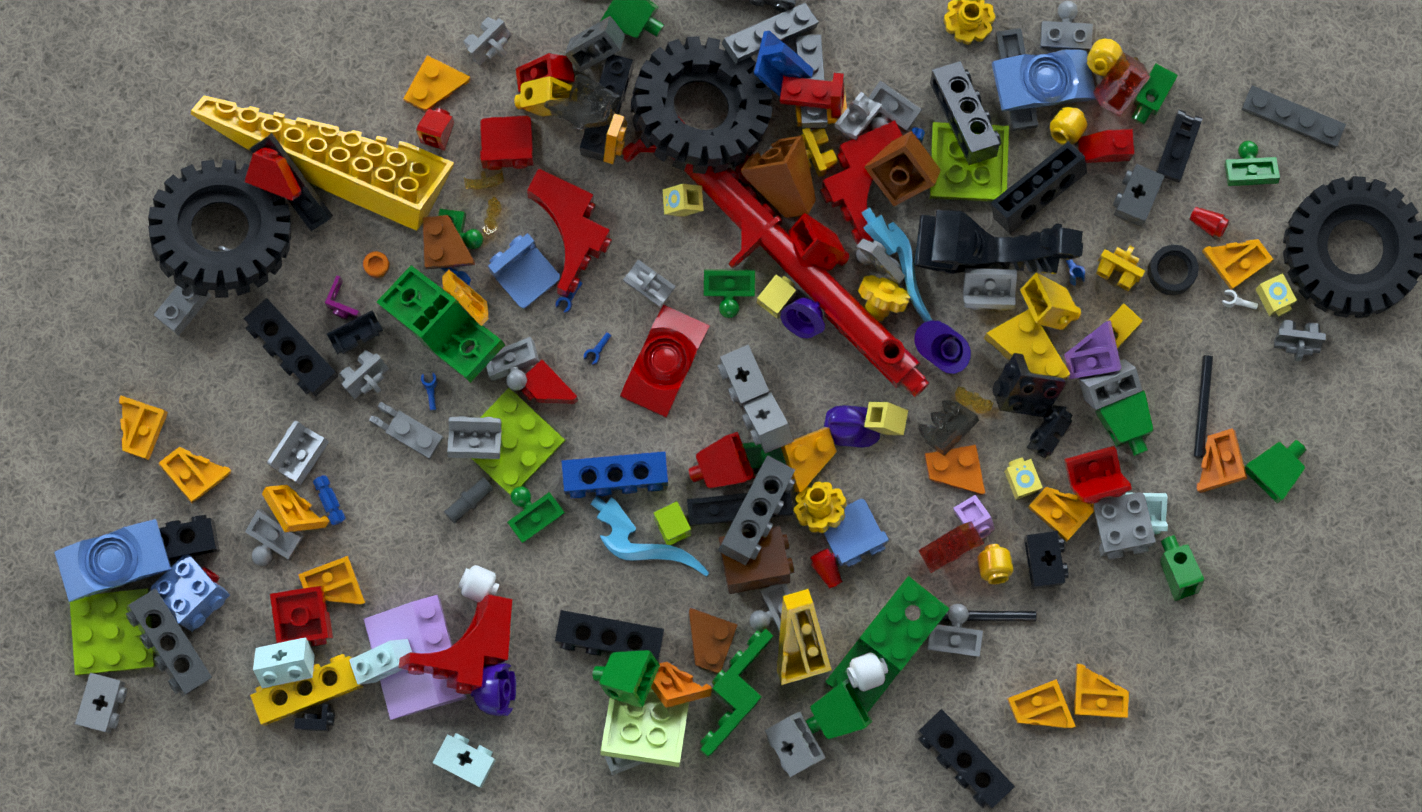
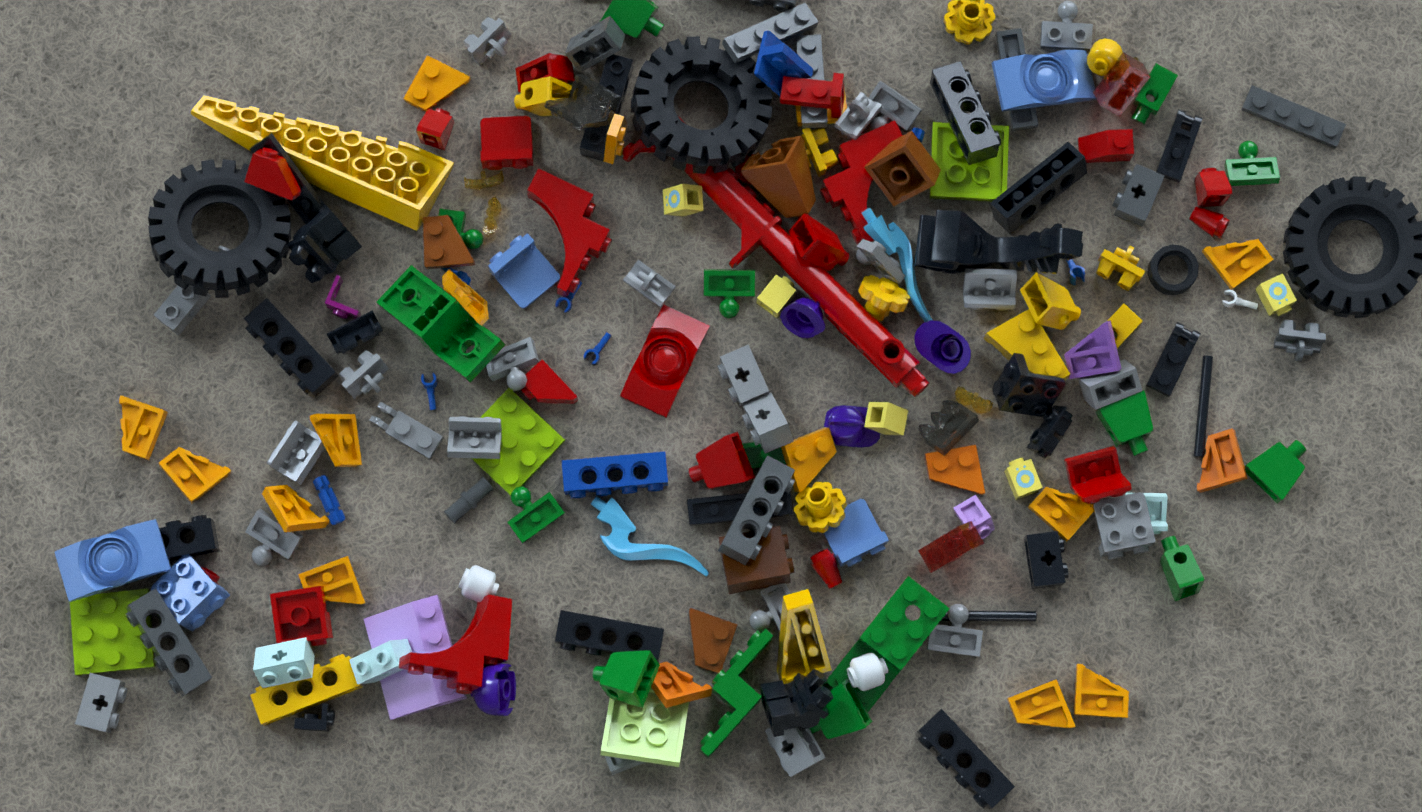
(317, 255): none -> black hips
(339, 437): none -> light orange wing
(376, 264): orange tile -> none
(449, 759): light aqua brick -> none
(672, 523): lime panel -> none
(795, 703): none -> black hips
(995, 564): yellow head -> none
(1068, 125): yellow head -> none
(1172, 360): none -> black plate
(1212, 188): none -> red slope

